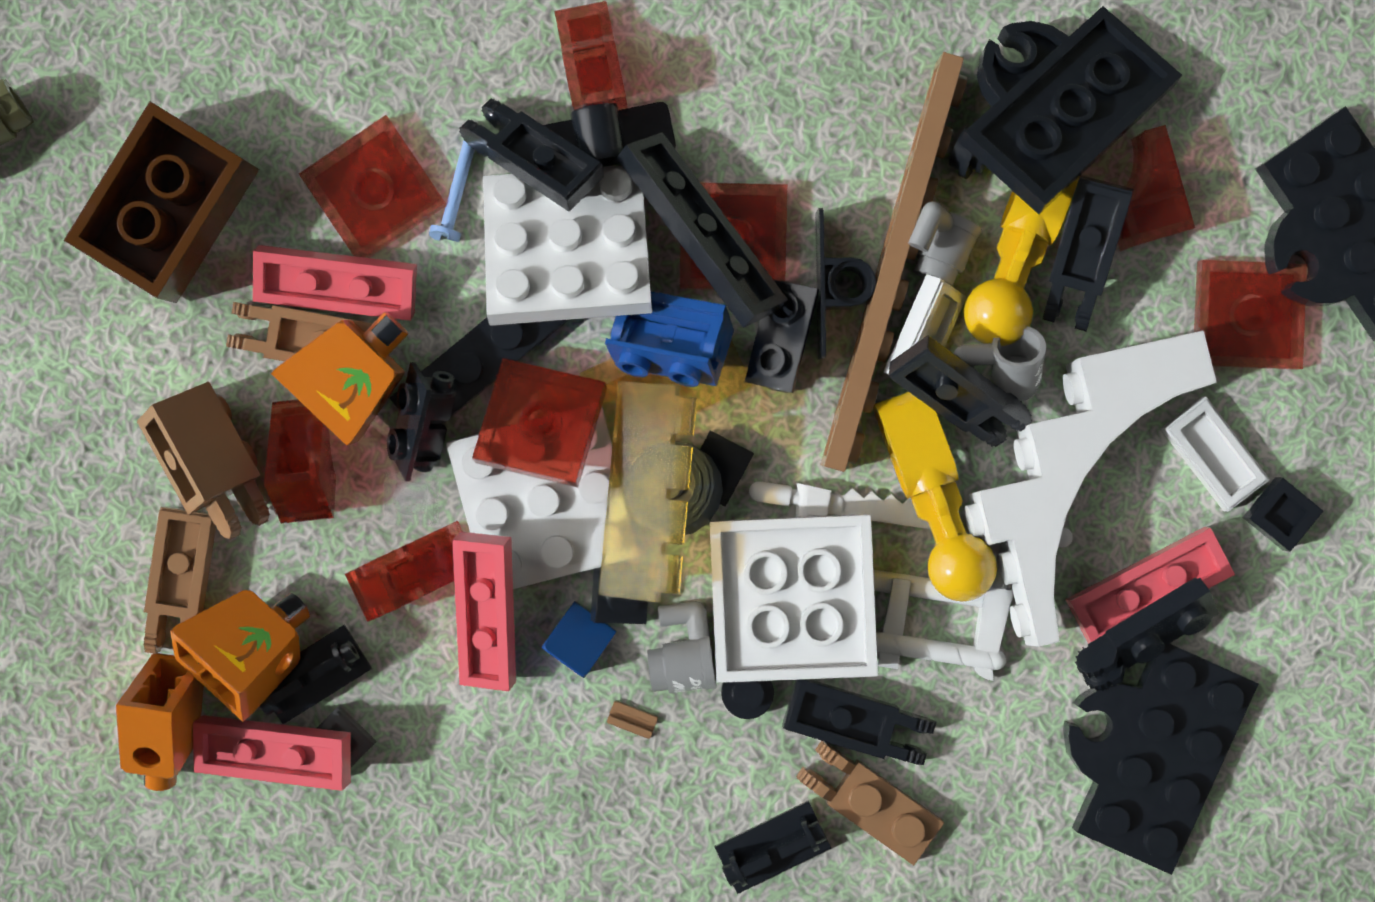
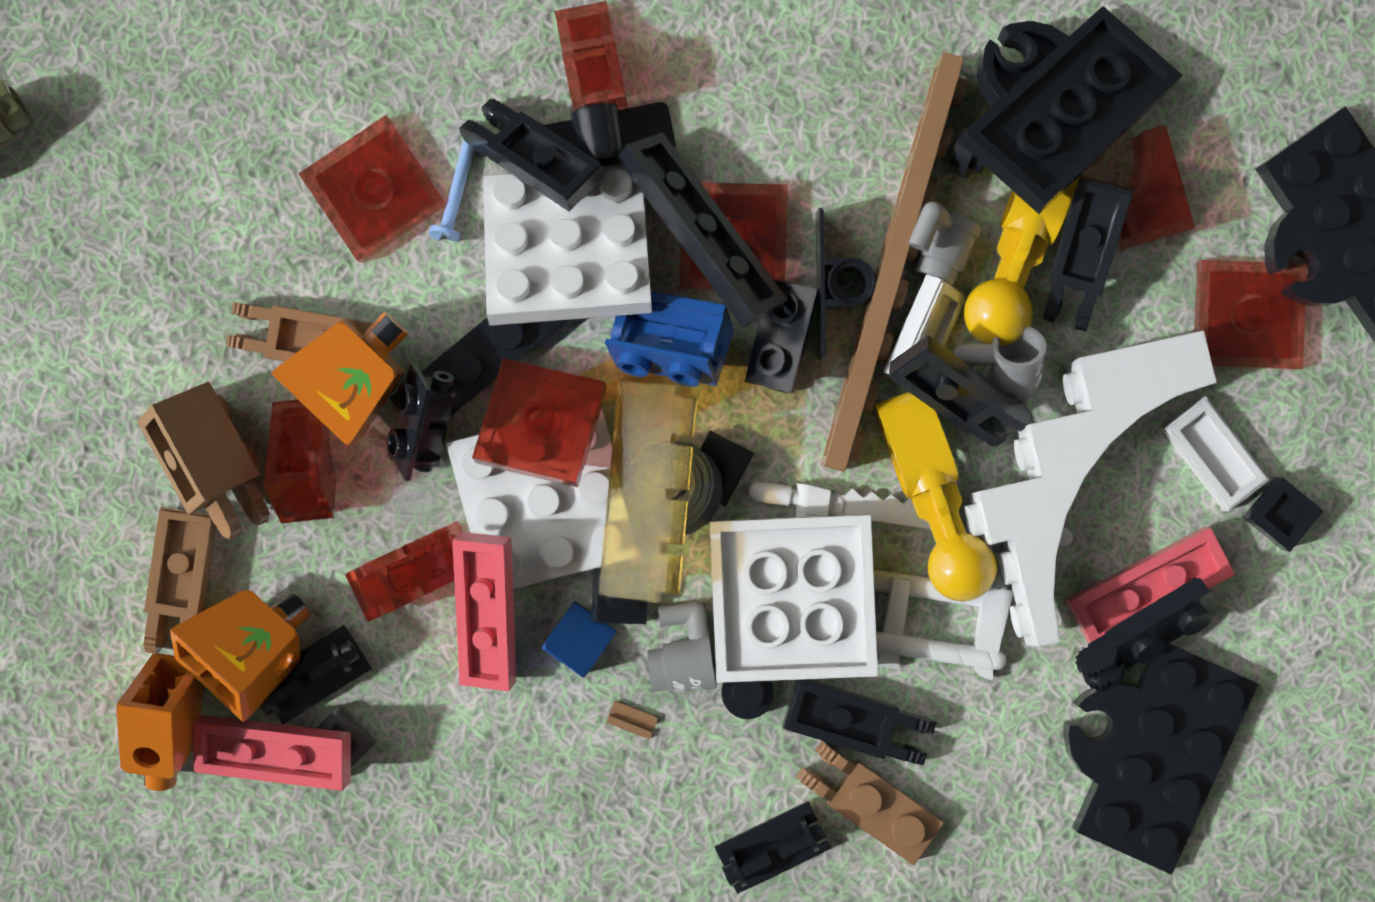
(161, 204): reddish brown brick -> none
(334, 282): coral plate -> none

